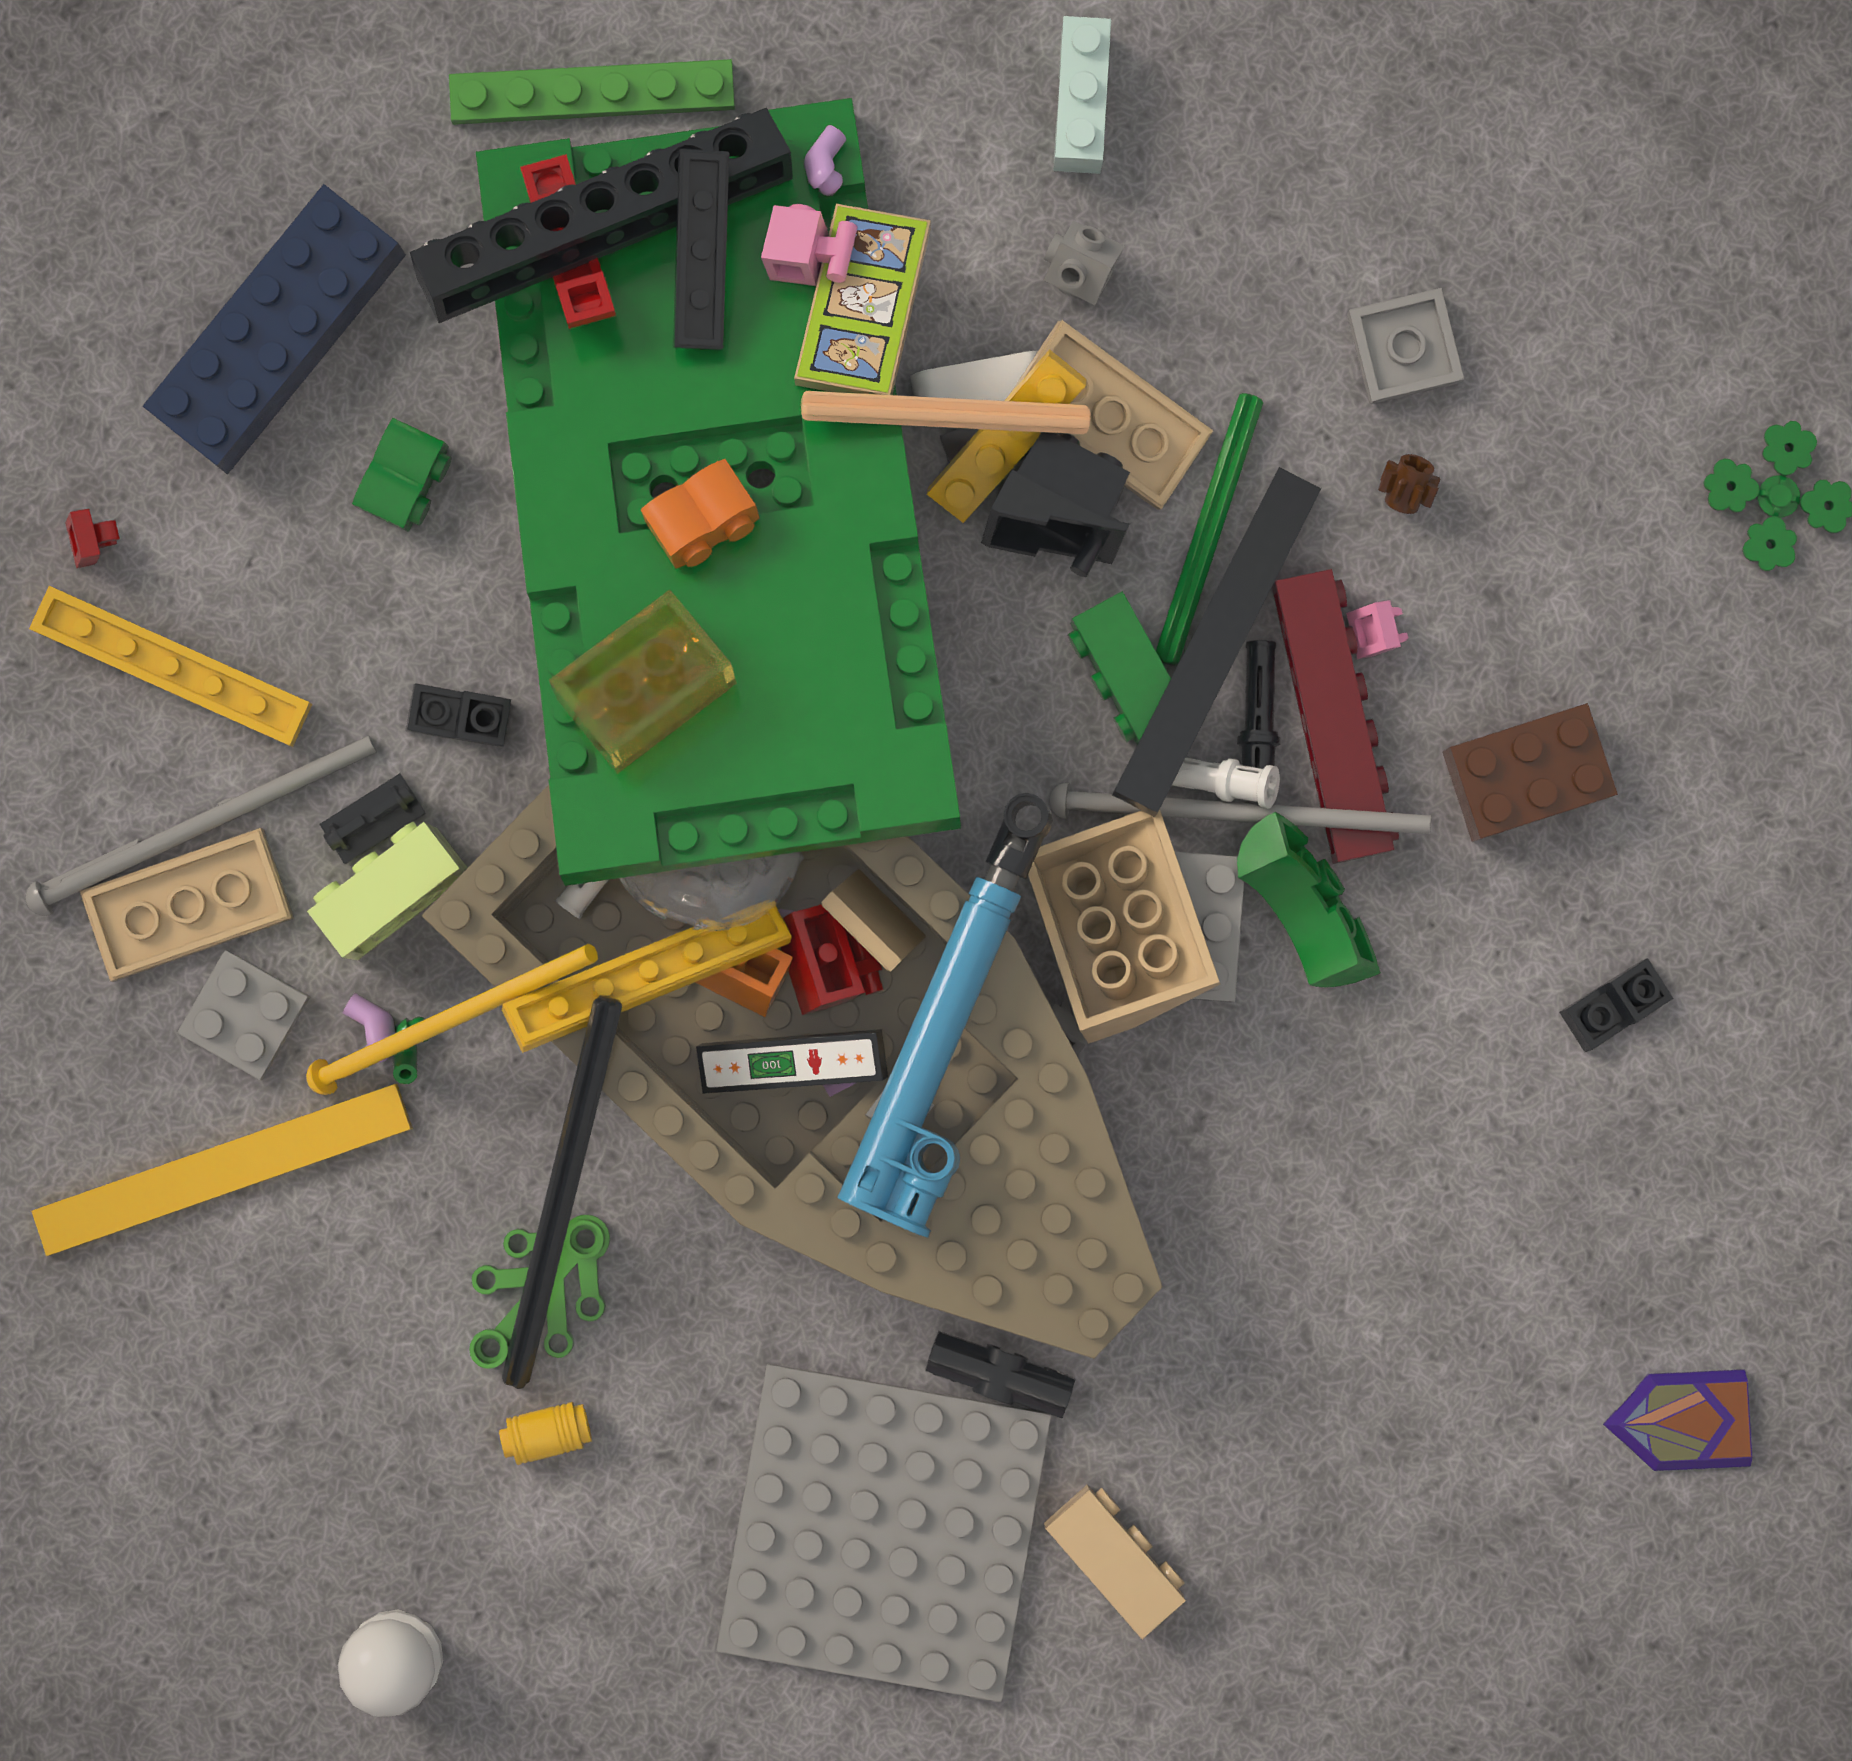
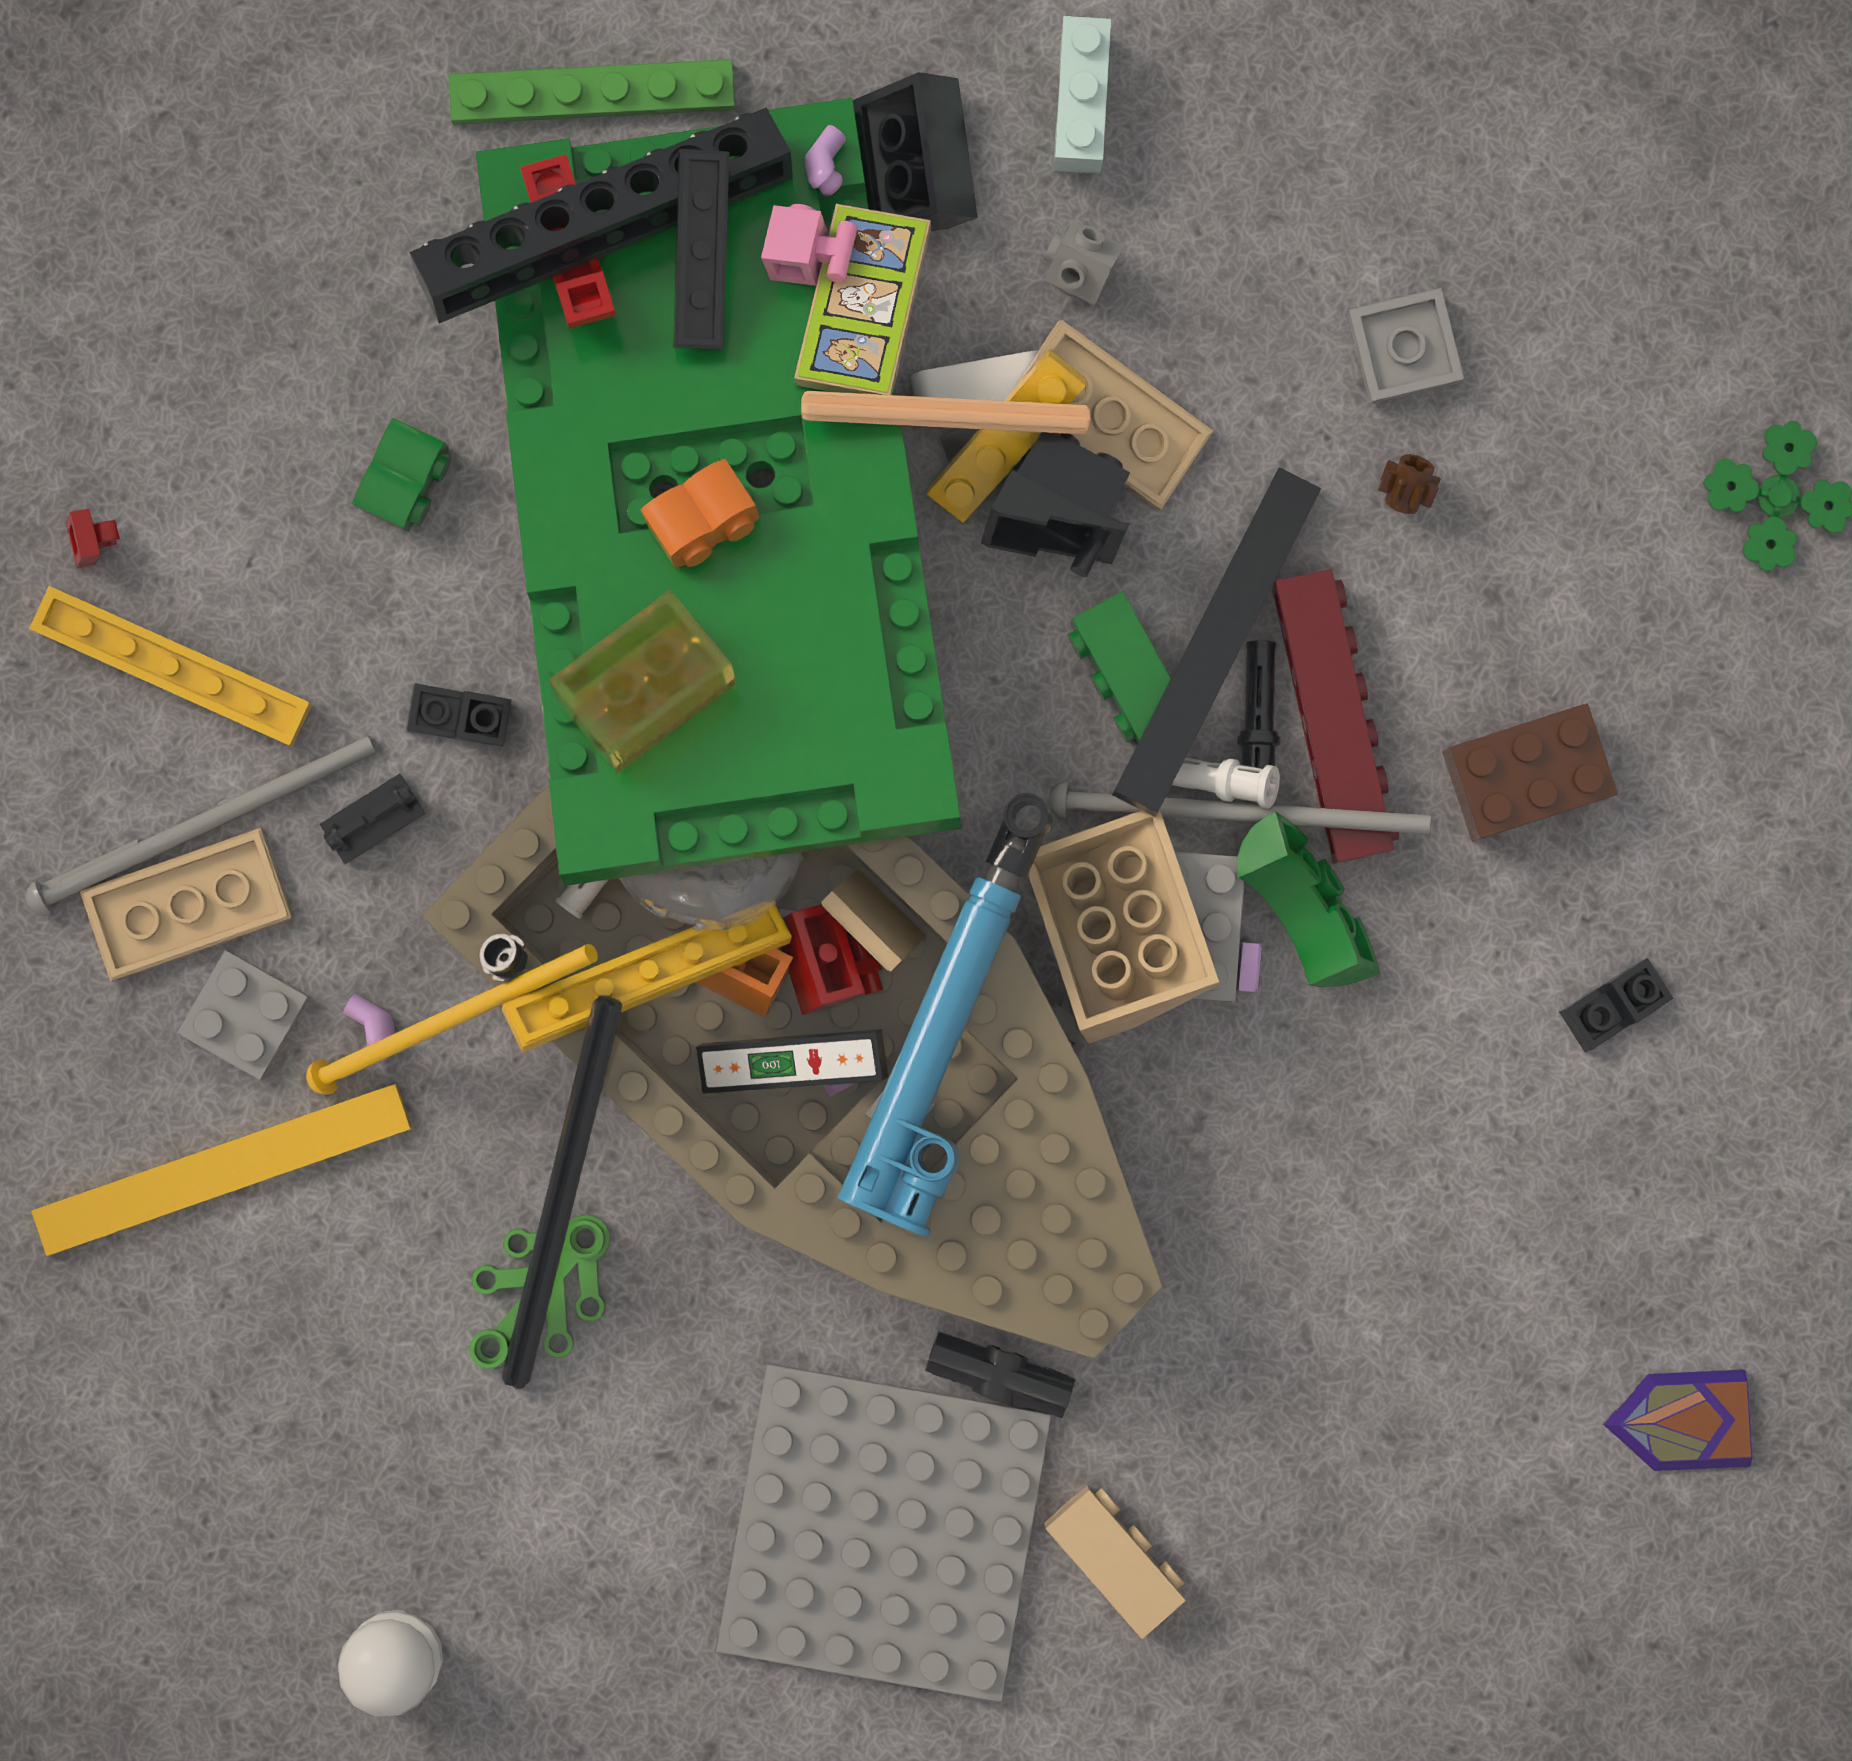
(275, 329): dark blue brick -> none
(386, 890): yellowish green brick -> none
(406, 1061): green arm -> none
(495, 949): none -> black plate
(545, 1433): yellow head -> none
(917, 150): none -> black slope
(1208, 528): green axle -> none
(1248, 967): none -> lavender tile
(1376, 628): bright pink tile -> none

